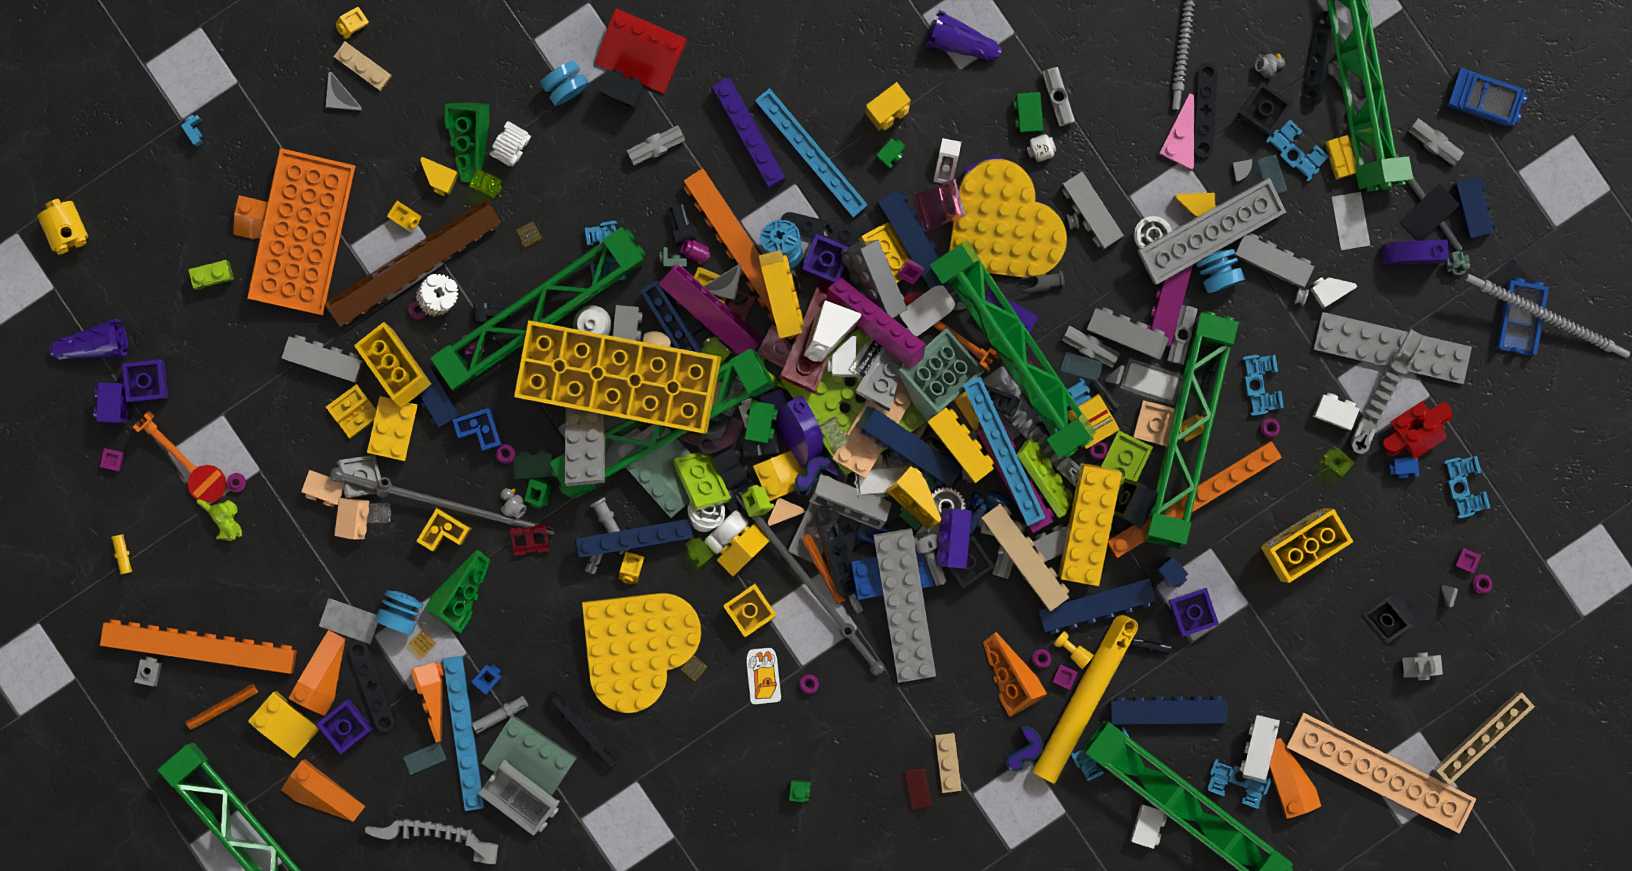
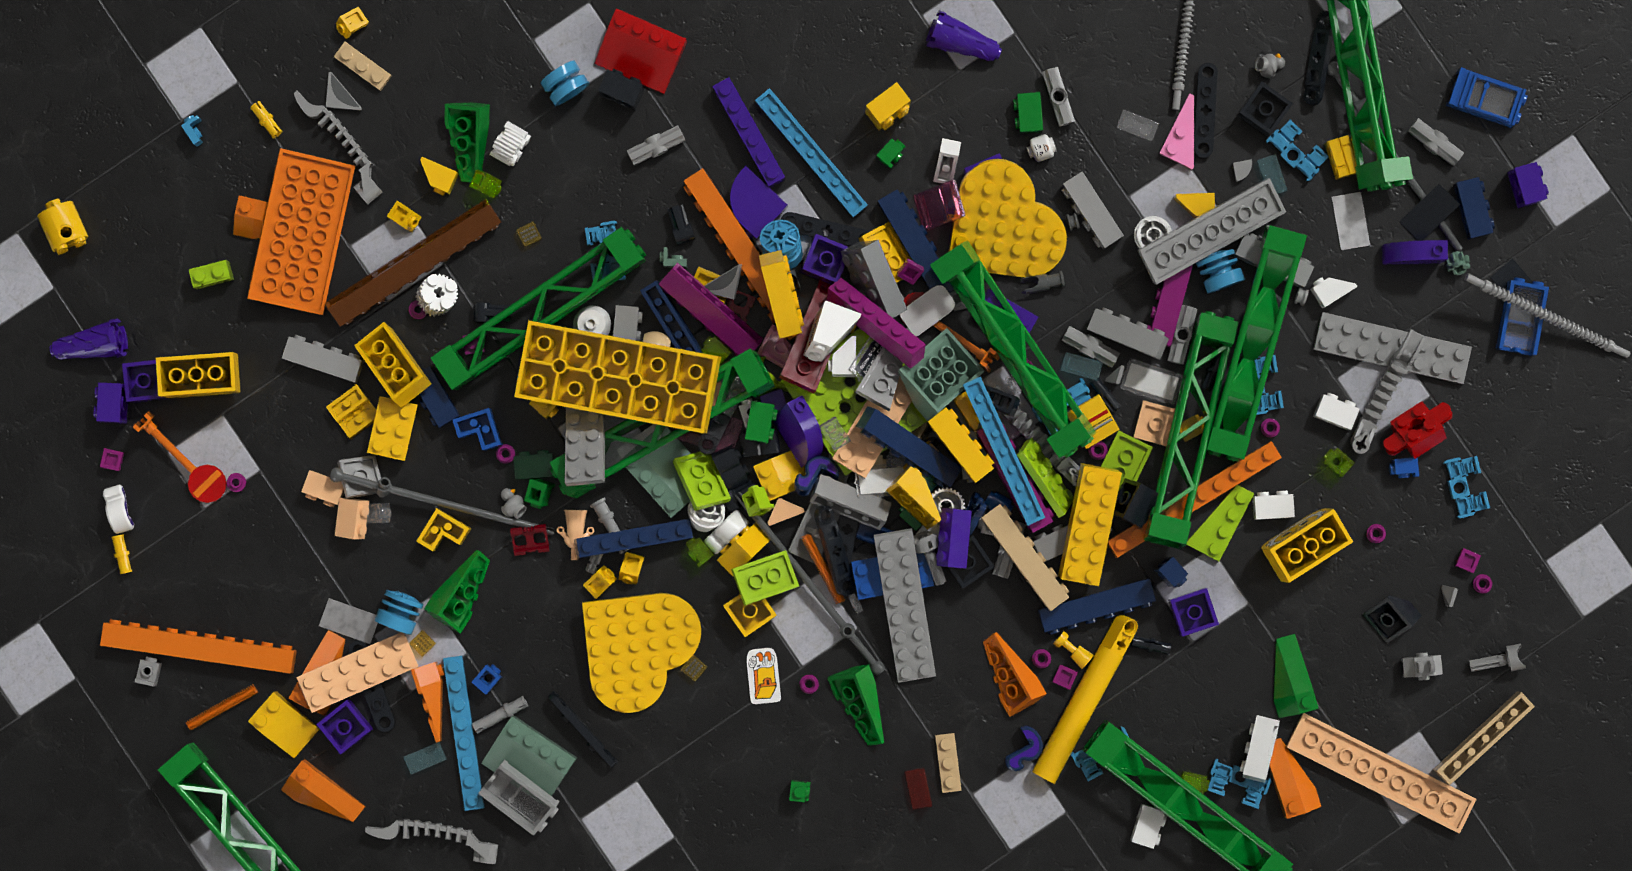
(117, 509): none -> white animal
(198, 375): none -> yellow brick
(223, 516): lime animal -> none
(266, 119): none -> yellow pin
(357, 672): none -> light nougat plate
(366, 187): none -> light grey piece
(545, 409): none -> yellow bracket
(575, 529): none -> light nougat piece
(600, 581): none -> yellow bracket
(695, 251): magenta brick -> none
(754, 203): none -> dark purple brick
(765, 578): none -> lime plate
(859, 695): none -> green wedge
(1137, 125): none -> clear plate
(1168, 711): dark blue brick -> none
(1196, 780): none -> clear neon green brick
(1221, 524): none -> lime wing
(1257, 332): none -> green piece
(1273, 506): none -> white brick
(1292, 683): none -> green wedge
(1382, 533): none -> magenta plate
(1510, 658): none -> light grey piece
(1528, 185): none -> dark purple brick

